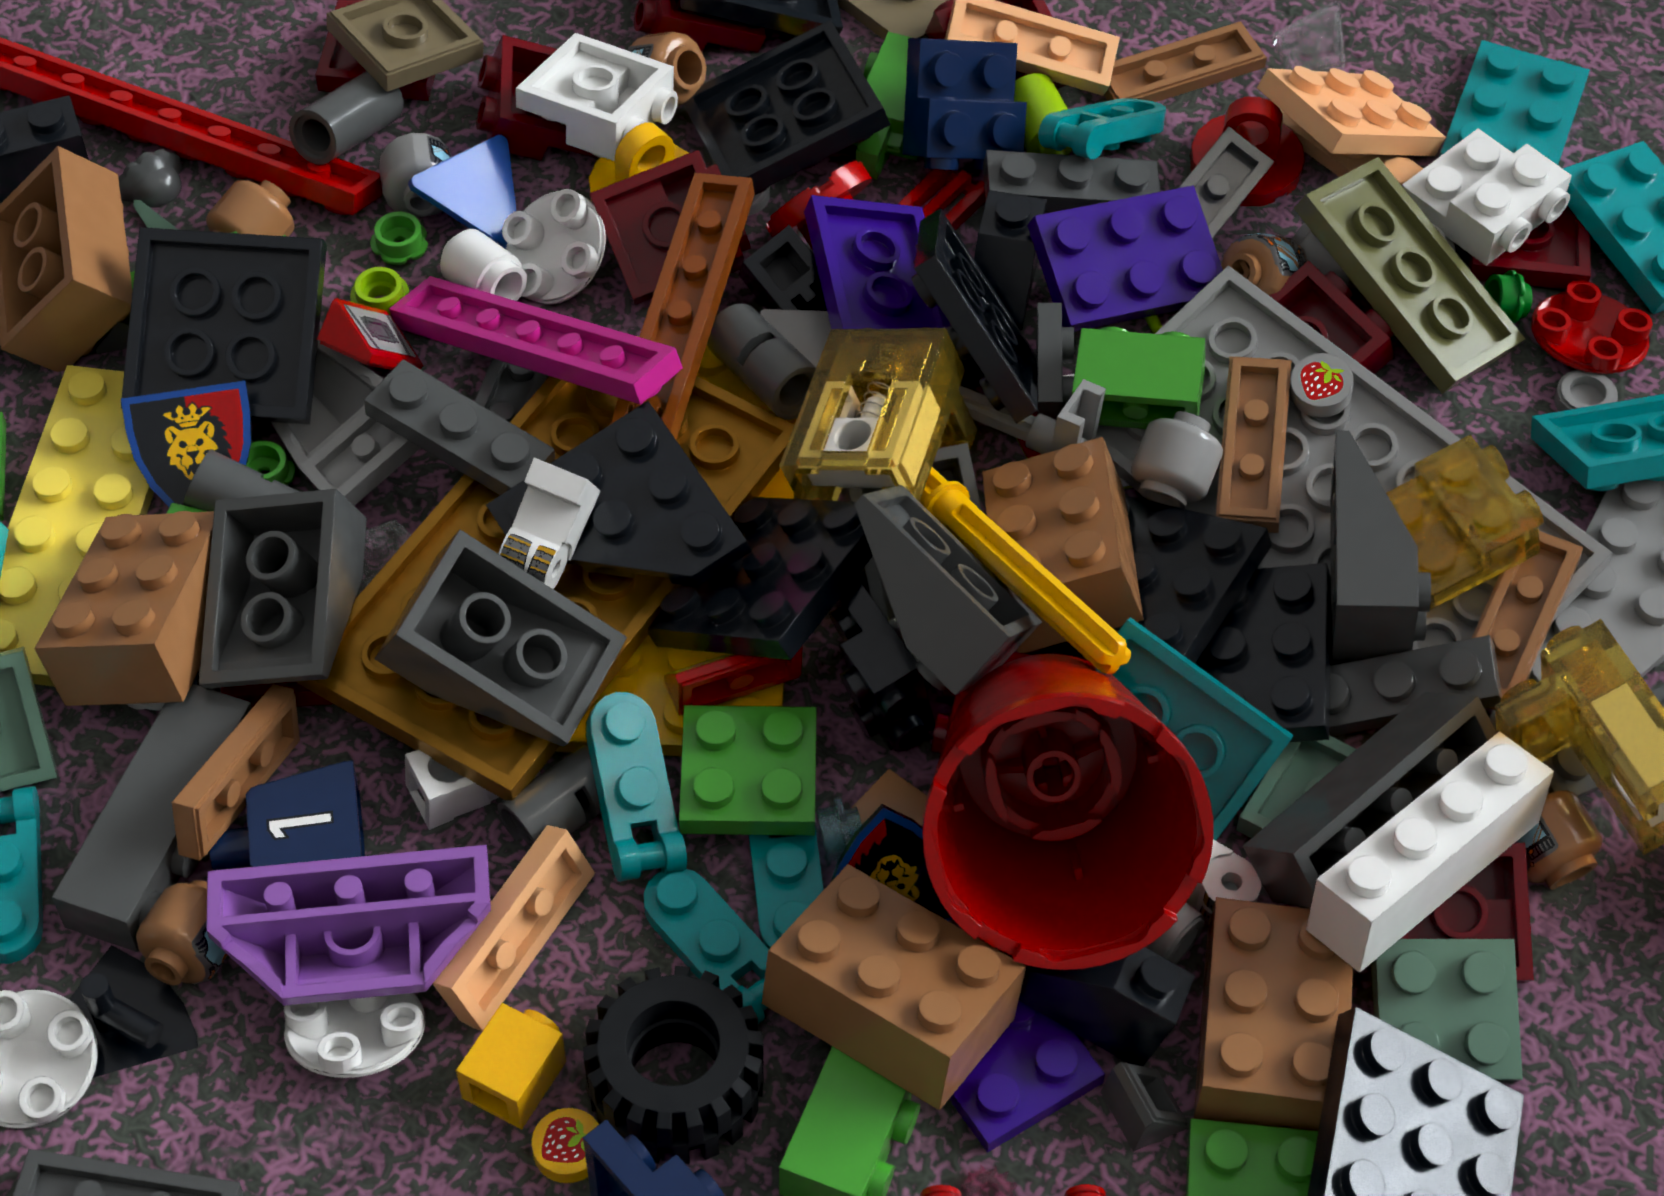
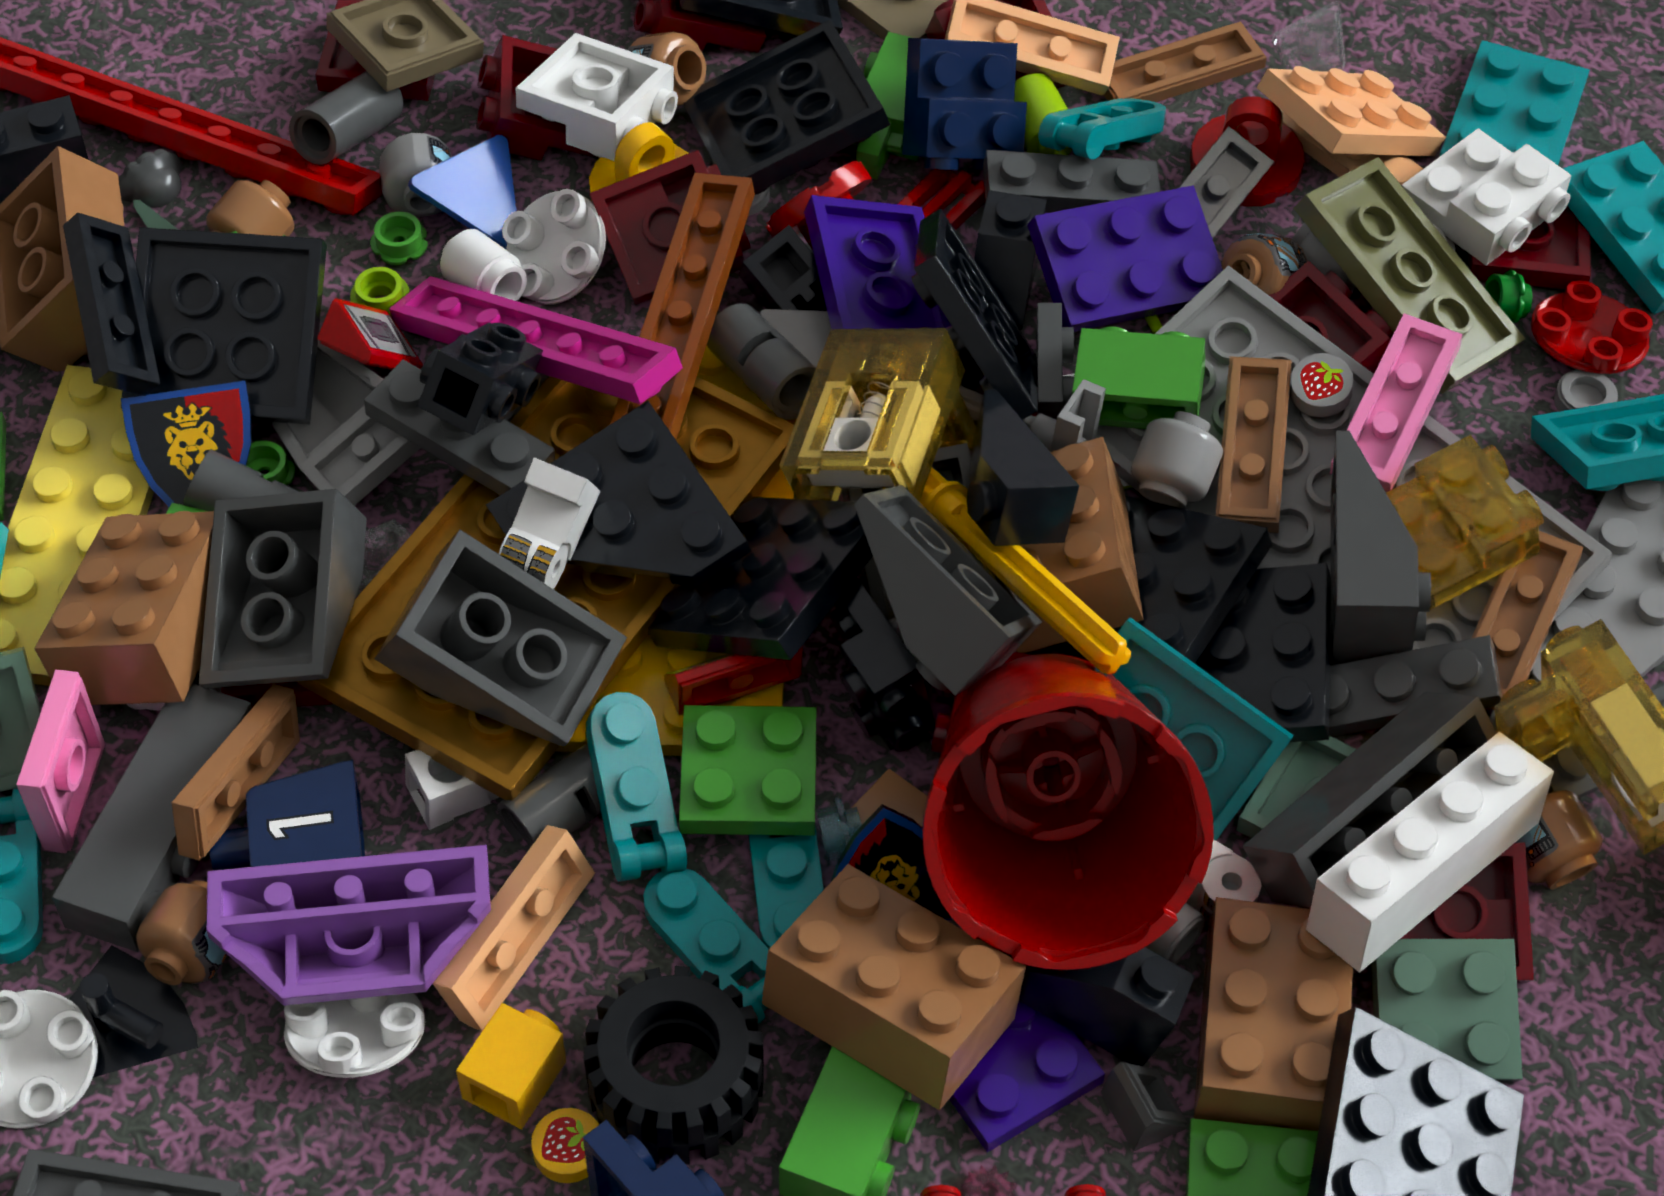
(61, 762): none -> bright pink tile
(111, 305): none -> black plate
(480, 377): none -> black brick
(1015, 482): none -> black slope
(1402, 395): none -> bright pink plate

